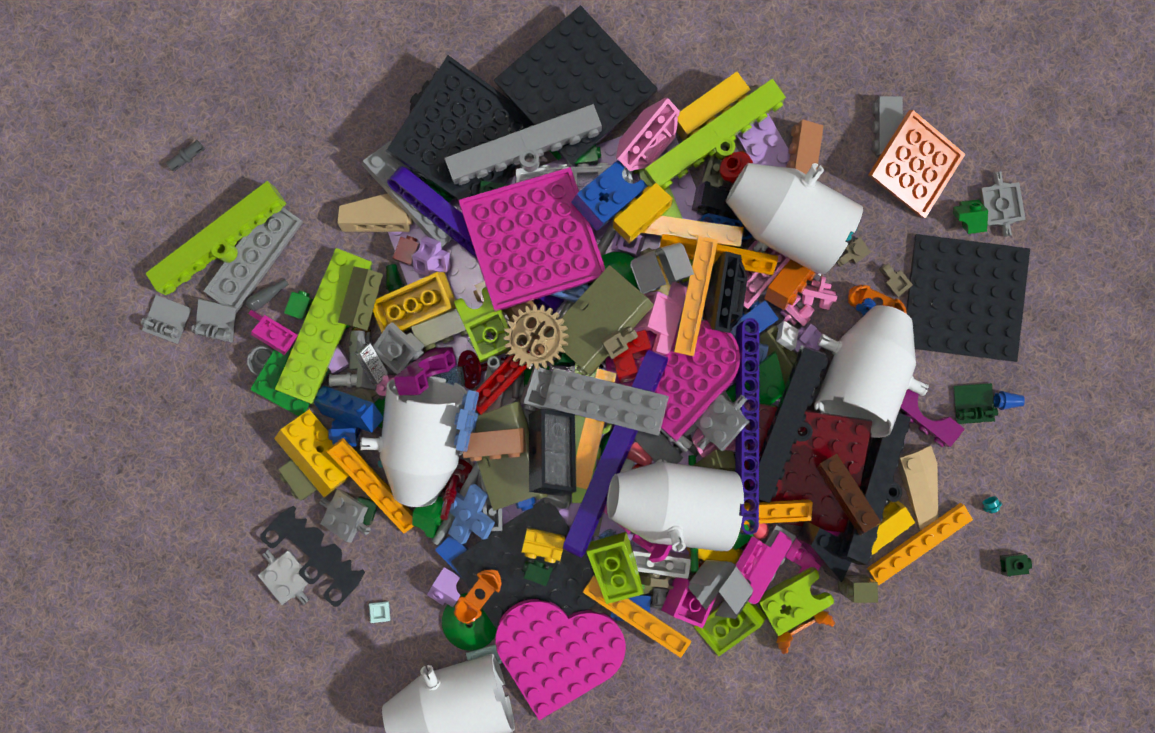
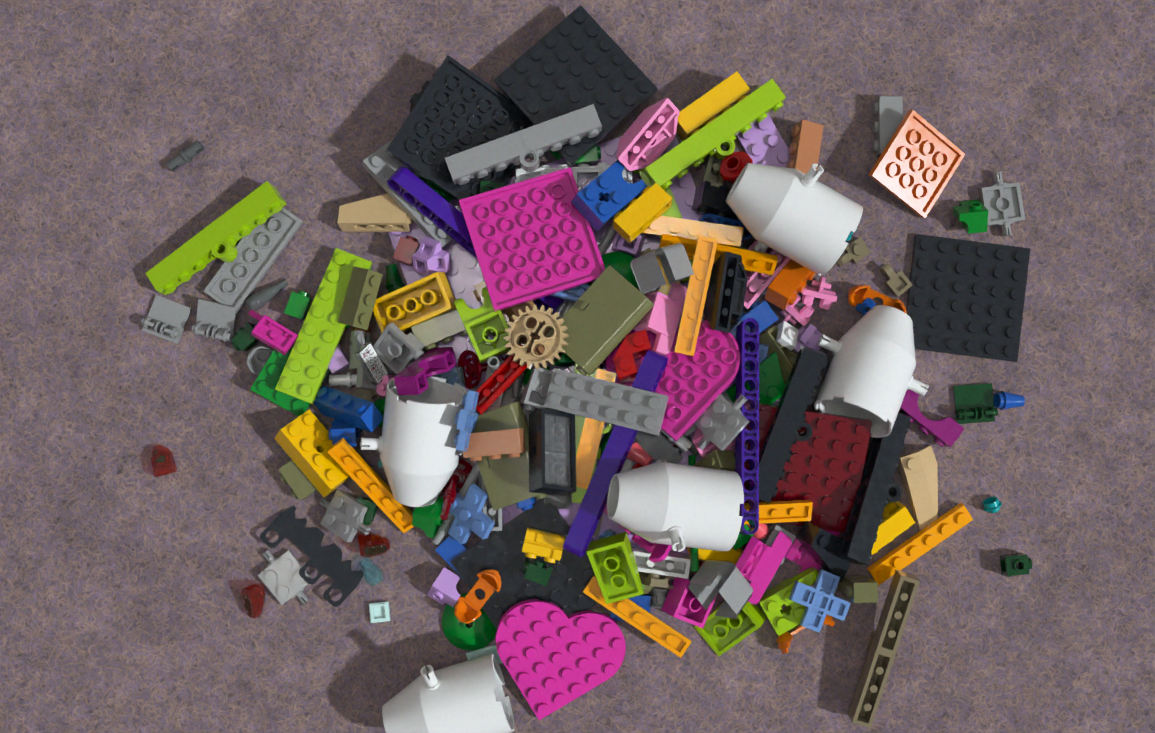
(162, 461): none -> clear red rock
(243, 339): none -> dark green brick
(253, 599): none -> clear red rock
(371, 572): none -> clear light blue cone
(372, 545): none -> clear red rock
(616, 342): dark tan plate -> none
(819, 601): none -> medium blue plate
(848, 494): reddish brown brick -> none
(883, 648): none -> dark tan hinge

